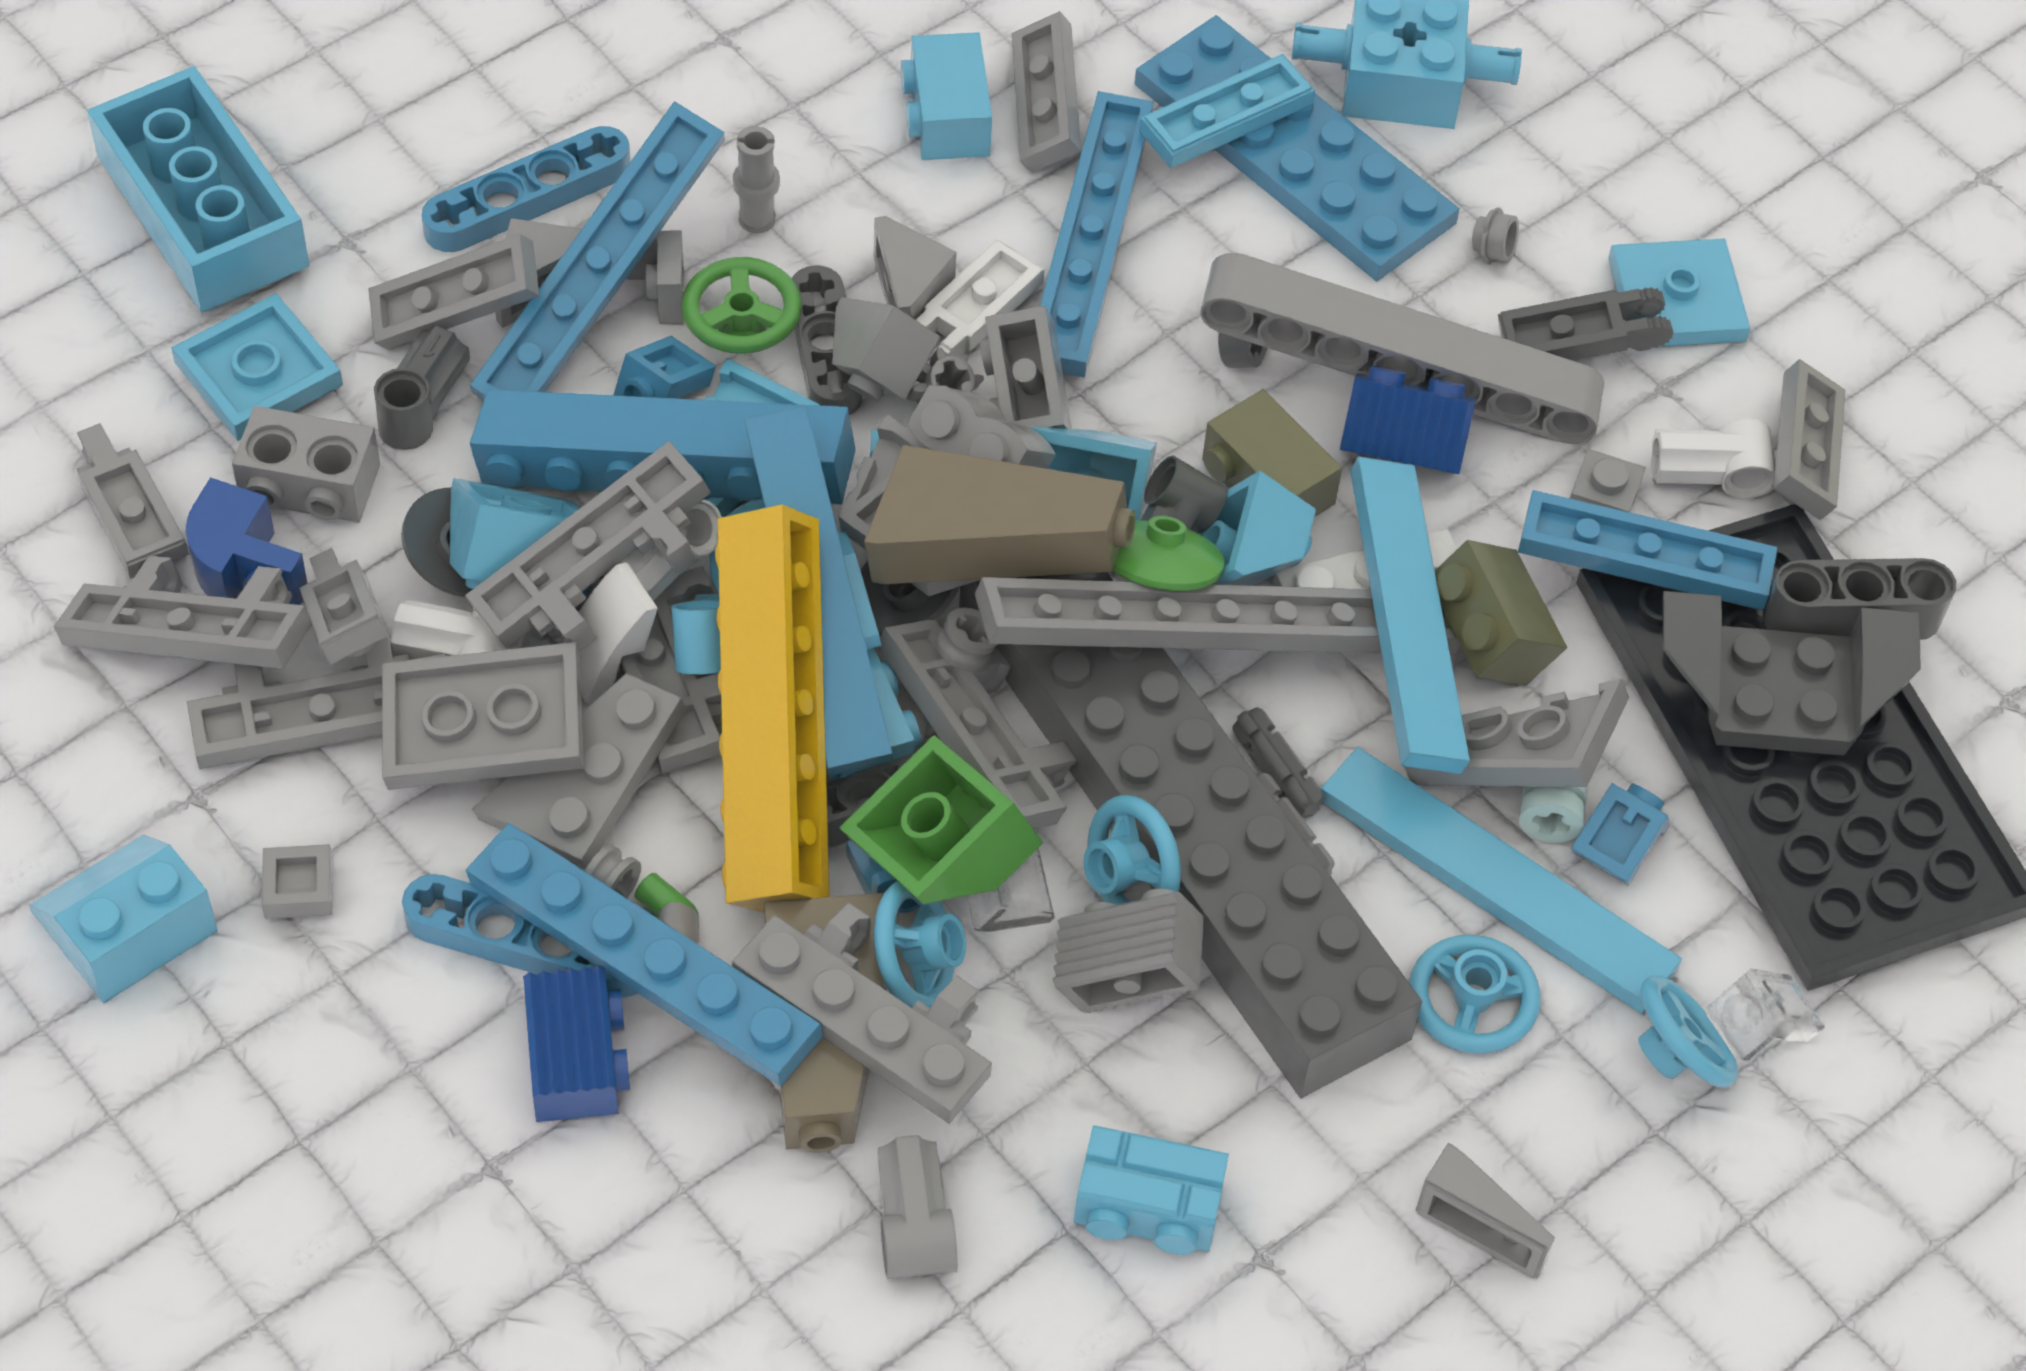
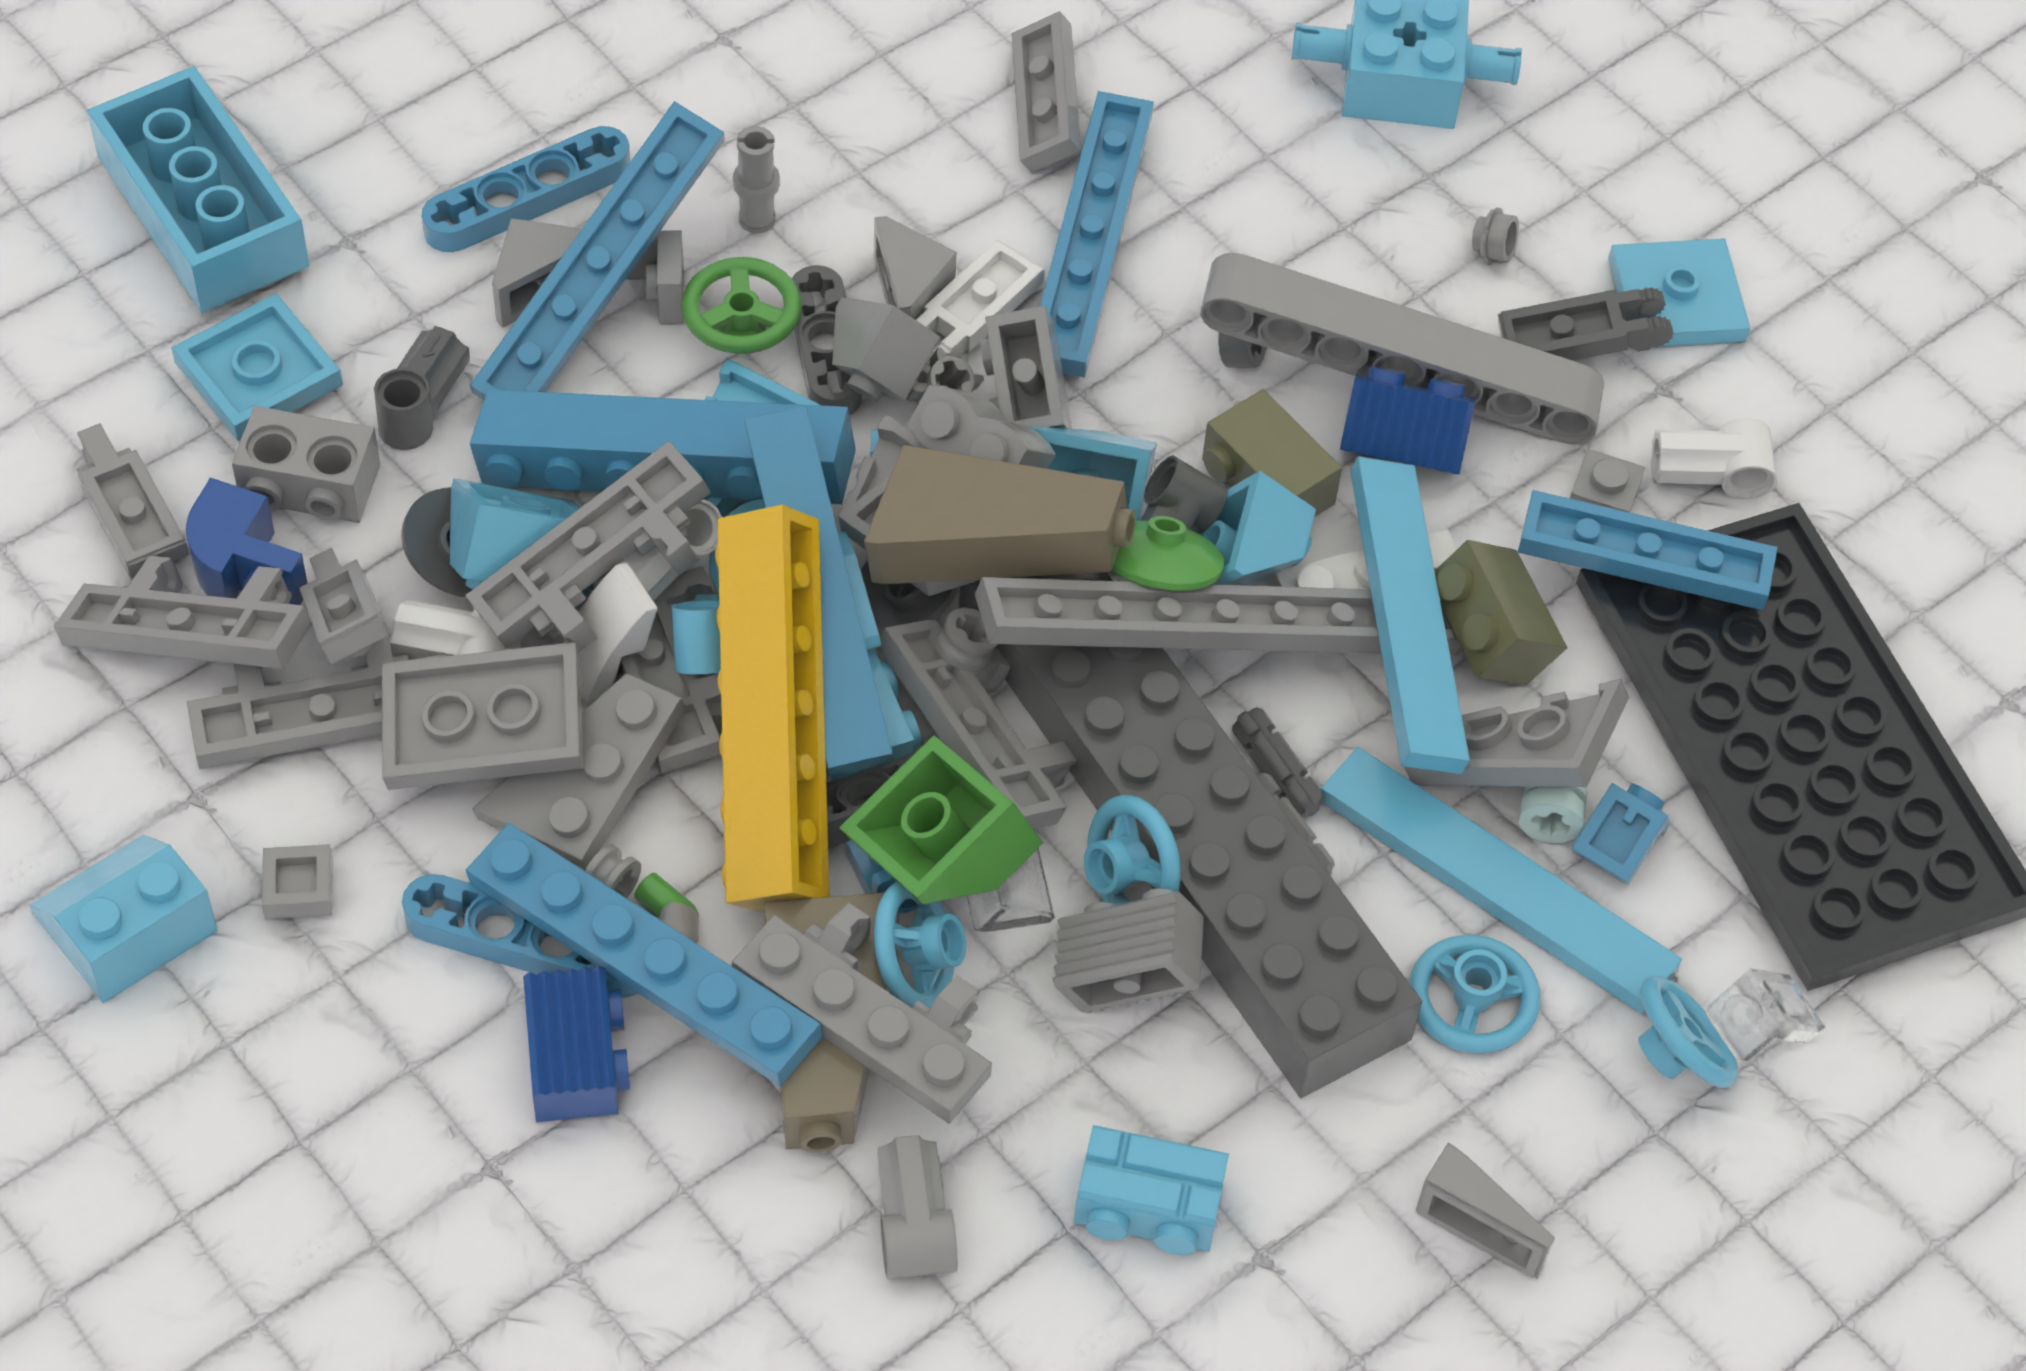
(454, 291): light grey plate -> none
(663, 371): dark azure bracket -> none
(949, 96): medium azure brick -> none
(1226, 110): medium azure tile -> none
(1311, 159): dark azure plate -> none
(1789, 685): dark grey piece -> none
(1809, 440): light grey plate -> none
(1830, 593): dark grey beam -> none

